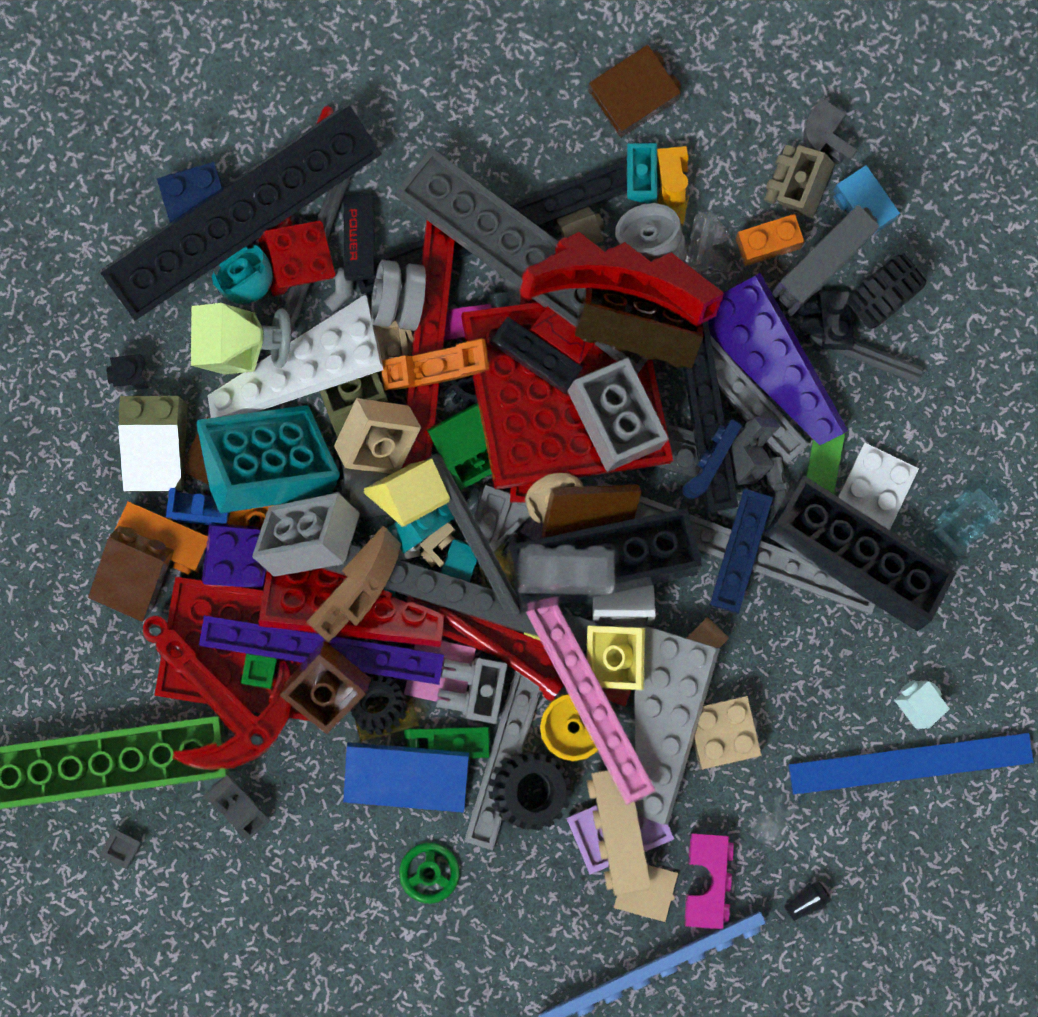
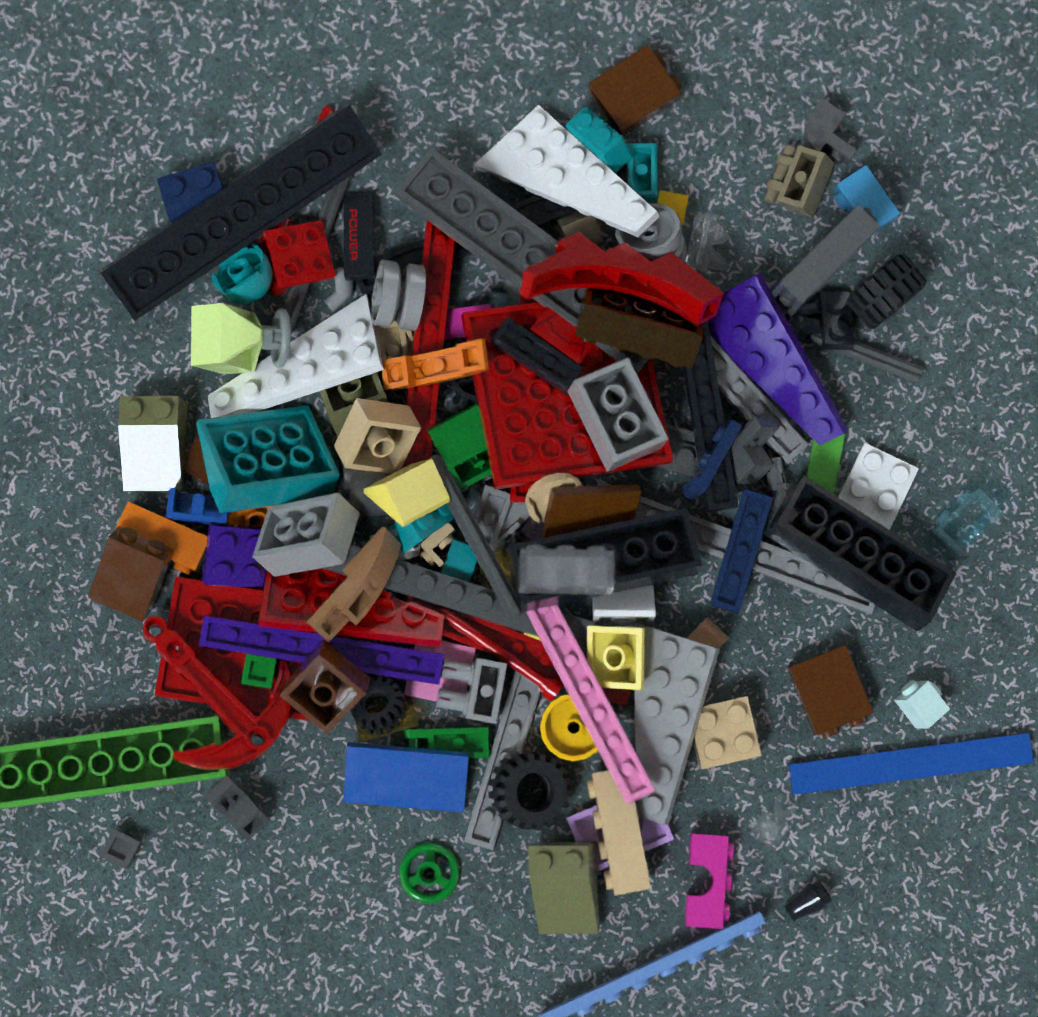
(127, 373): black brick -> none
(561, 169): none -> white wing
(565, 886): none -> olive slope
(600, 139): none -> teal brick
(651, 902): tan piece -> none
(673, 182): light orange leg -> none
(769, 240): orange brick -> none
(830, 692): none -> reddish brown brick

